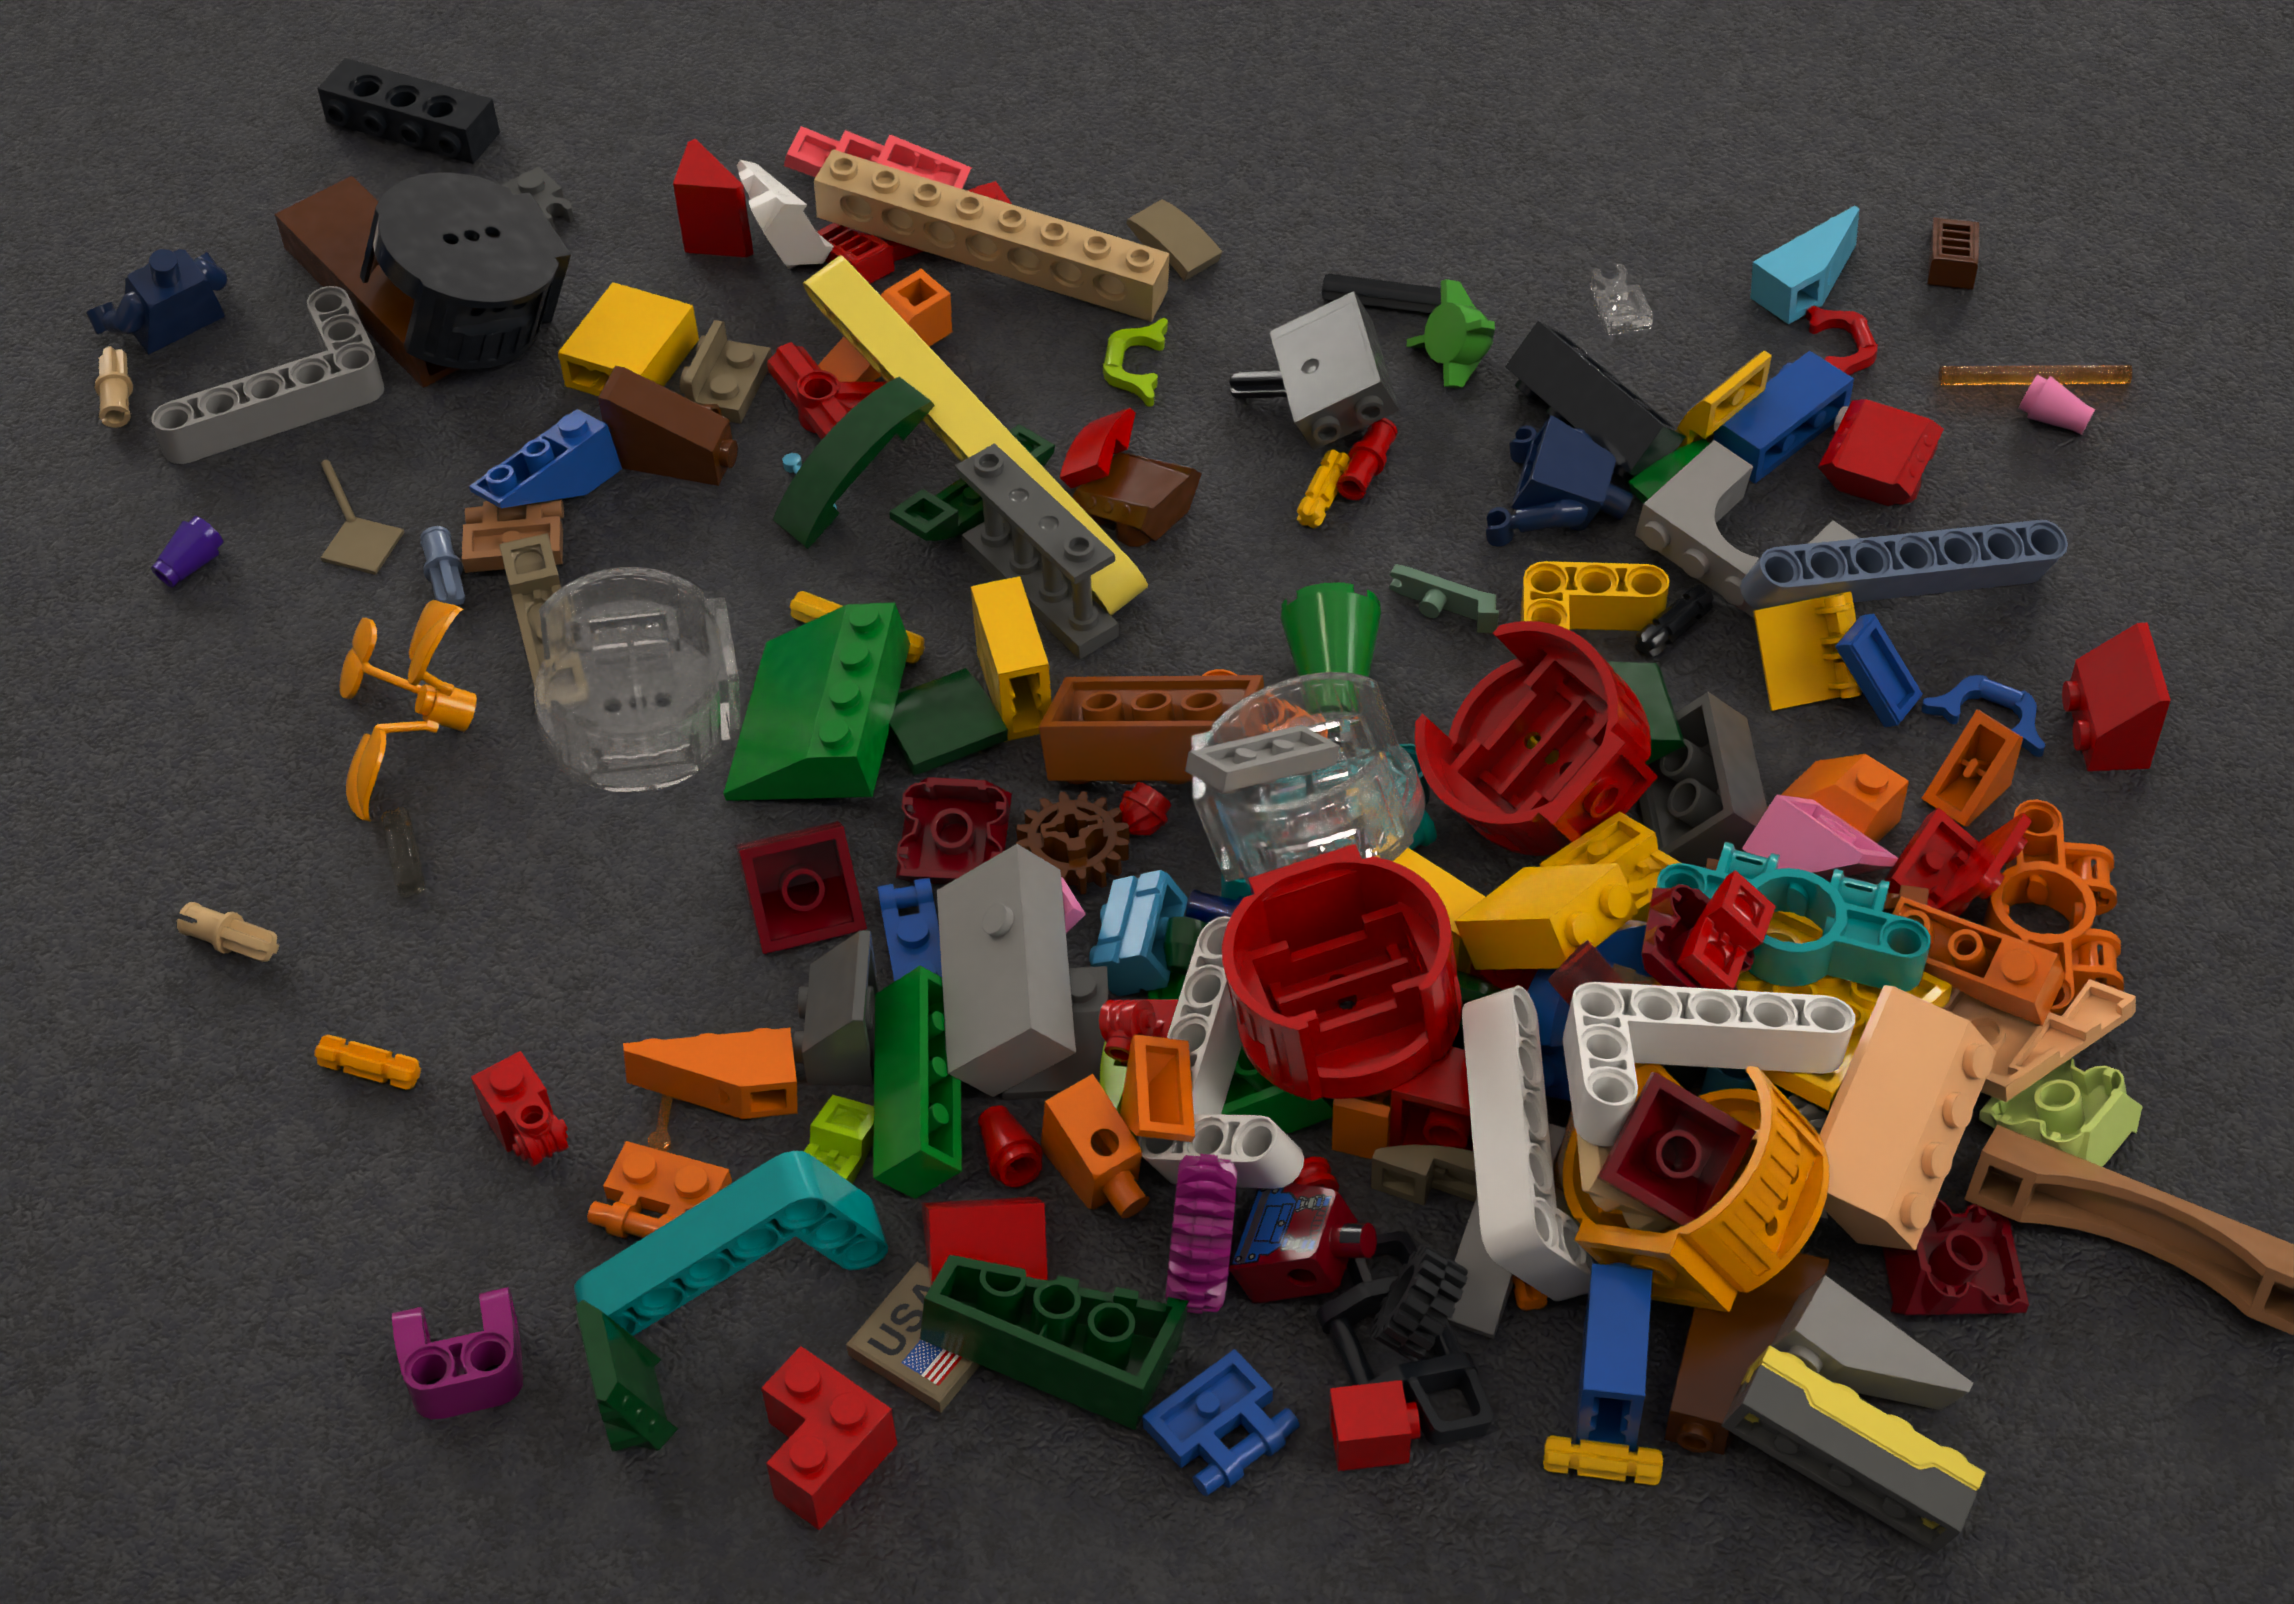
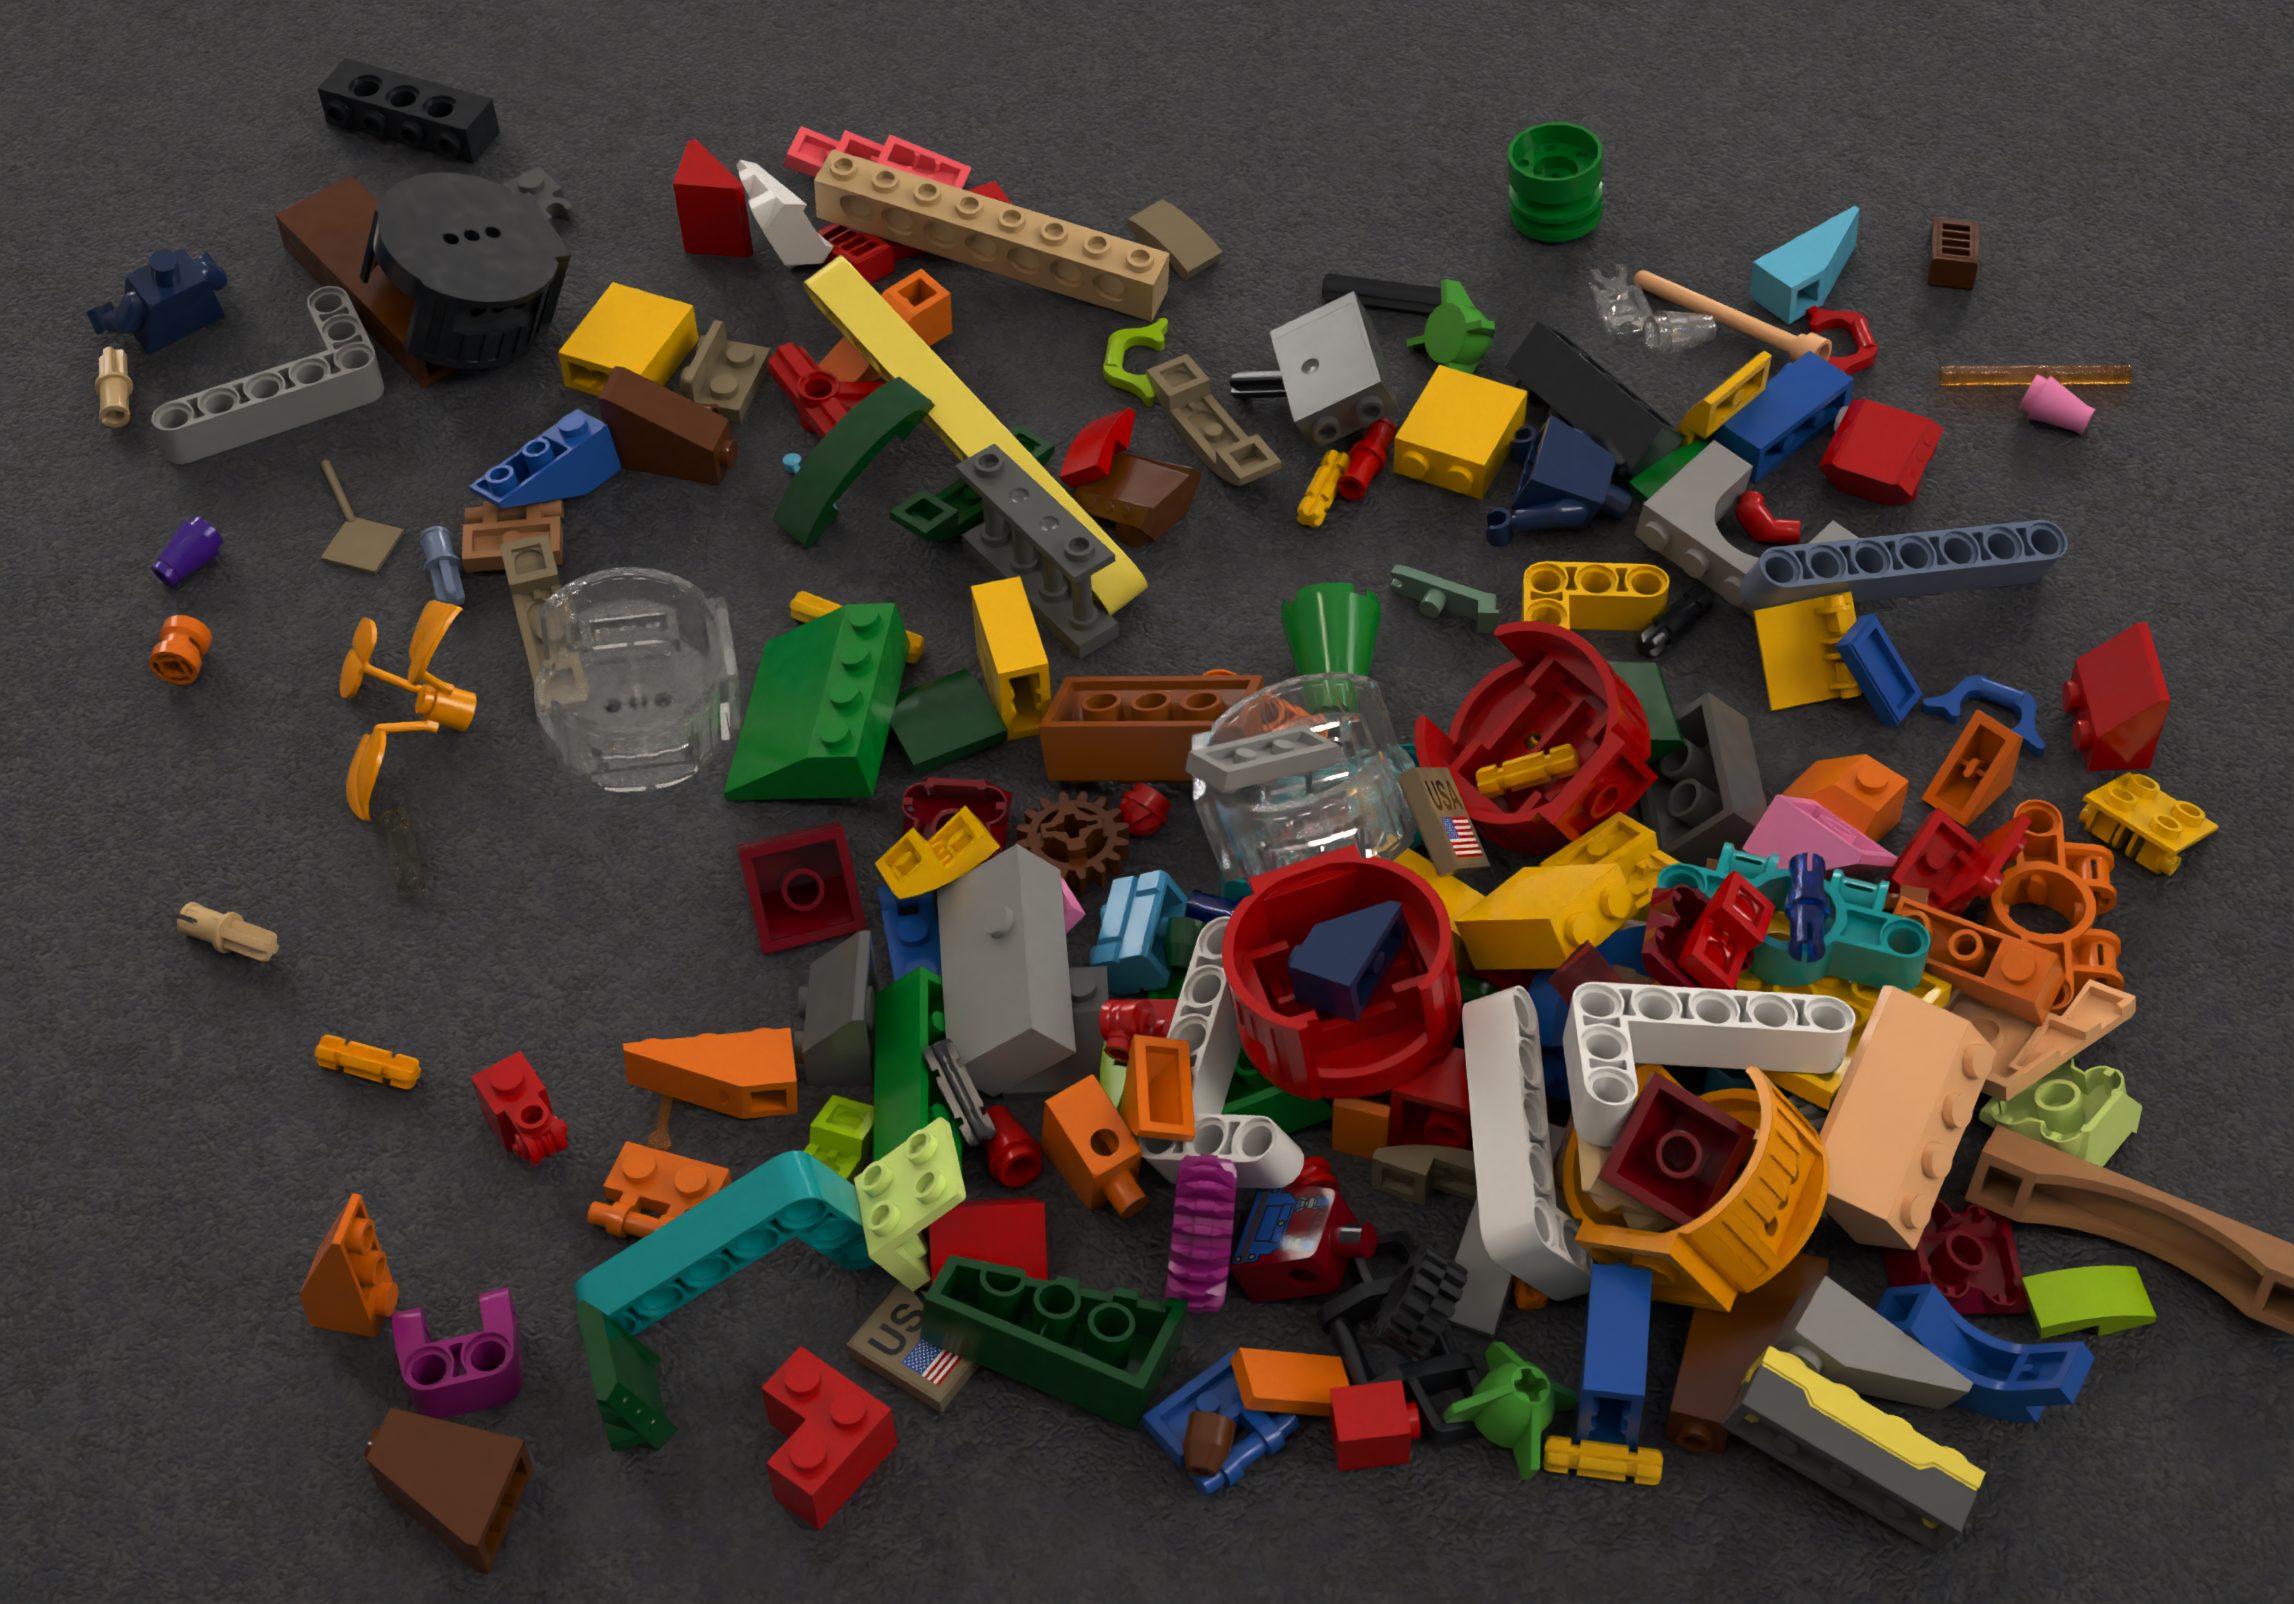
(175, 656): none -> orange wheel
(350, 1276): none -> orange slope
(451, 1480): none -> reddish brown slope
(905, 1196): none -> yellowish green bracket
(922, 865): none -> yellow slope
(959, 1092): none -> black axle
(1206, 426): none -> dark tan slope
(1207, 1443): none -> reddish brown hose
(1287, 1380): none -> orange tile
(1347, 959): none -> dark blue slope
(1442, 821): none -> dark tan tile
(1459, 431): none -> yellow brick
(1513, 1405): none -> bright green piece
(1528, 771): none -> yellow axle
(1555, 181): none -> green wheel
(1676, 331): none -> clear cone
(1732, 318): none -> light nougat piece
(1760, 523): none -> red arm
(1807, 907): none -> clear blue pin
(2007, 1377): none -> blue arch
(2088, 1297): none -> lime slope
(2158, 821): none -> yellow hinge

